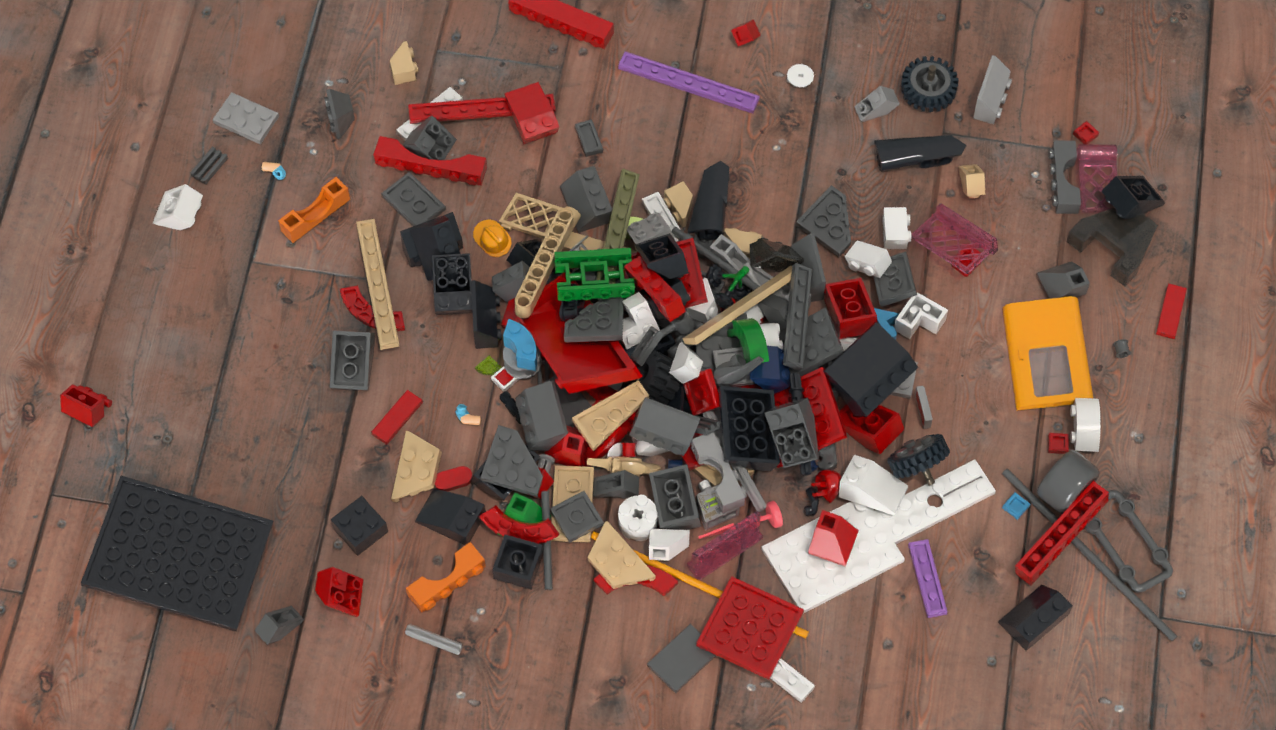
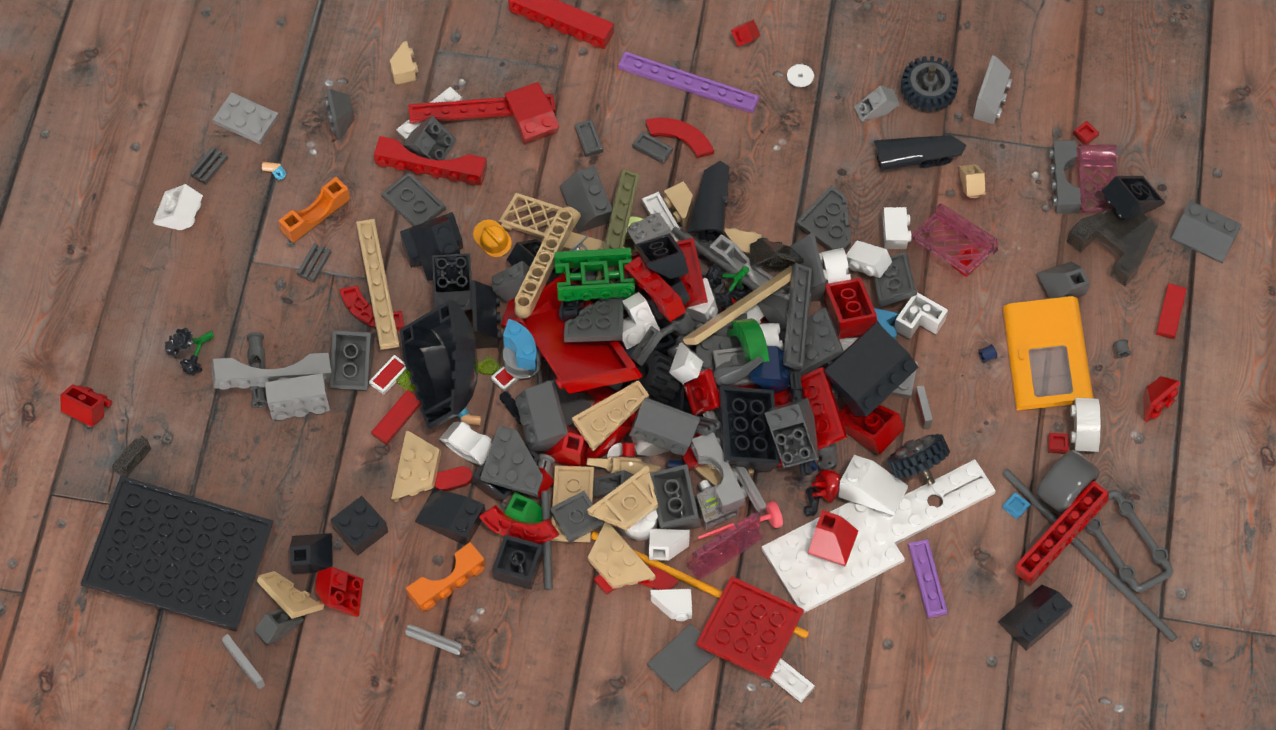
(132, 456): none -> clear smoke bracket
(183, 340): none -> black plant
(231, 373): none -> light grey arch
(243, 662): none -> light grey tile
(256, 354): none -> dark grey piece
(287, 597): none -> tan wing
(297, 396): none -> light grey piece
(311, 553): none -> black slope
(320, 250): none -> dark grey tile
(387, 375): none -> tile
(404, 380): none -> clear neon green tile
(442, 361): none -> black windscreen
(467, 443): none -> white brick
(627, 502): none -> tan wing
(652, 147): none -> dark grey tile
(674, 603): none -> white slope
(675, 128): none -> red tile
(835, 265): none -> white brick
(987, 353): none -> dark blue axle
(1158, 396): none -> red slope
(1206, 231): none -> dark grey slope

